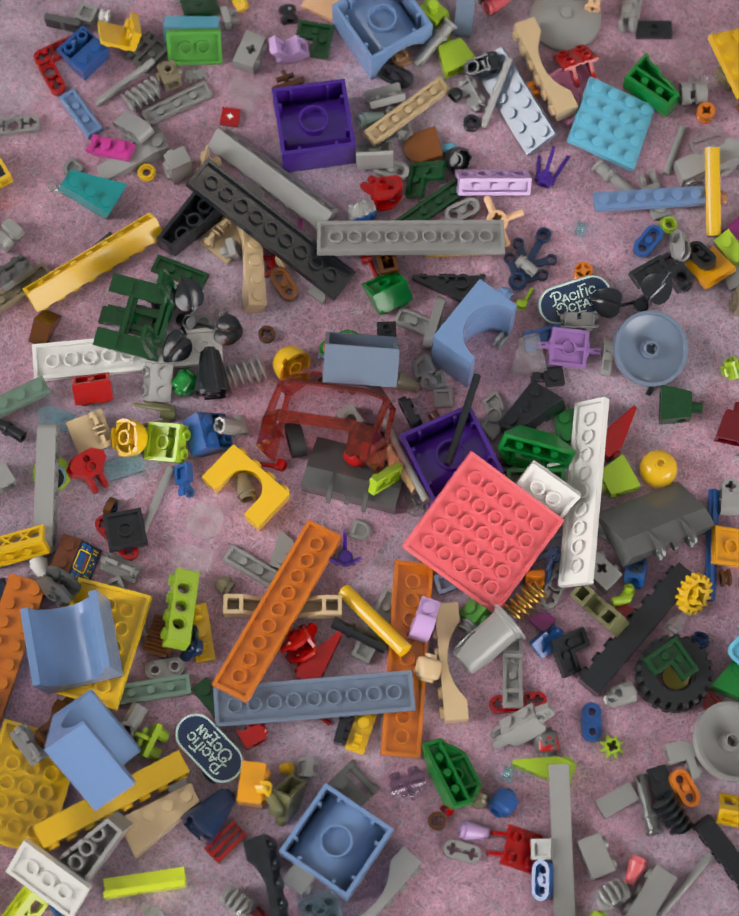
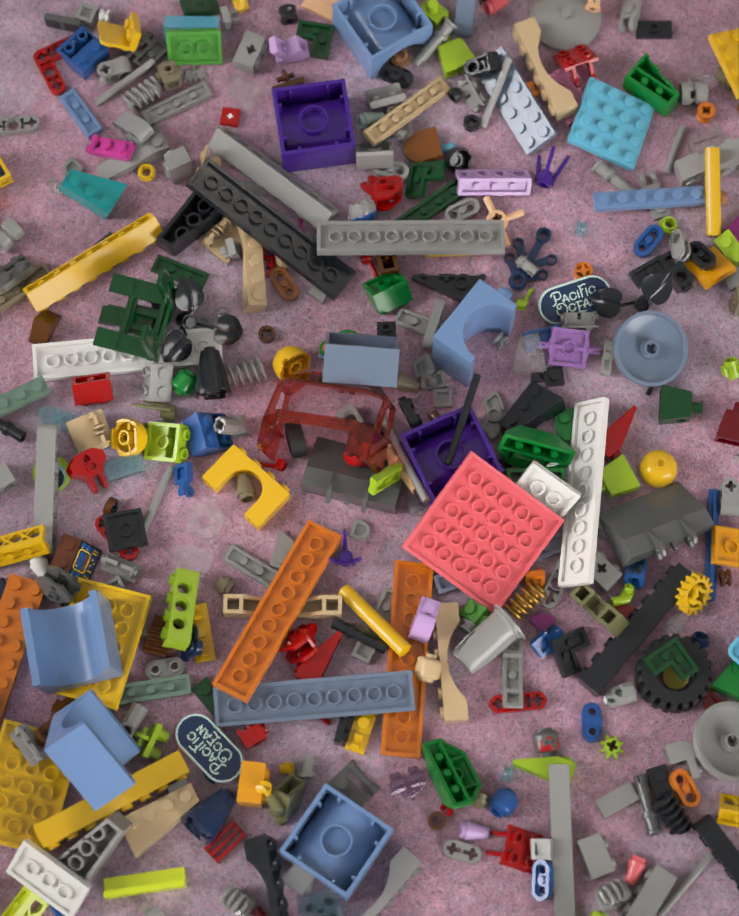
(116, 70): none -> light grey piece
(522, 725): light grey hinge -> none
(552, 557): dark blue plate -> none

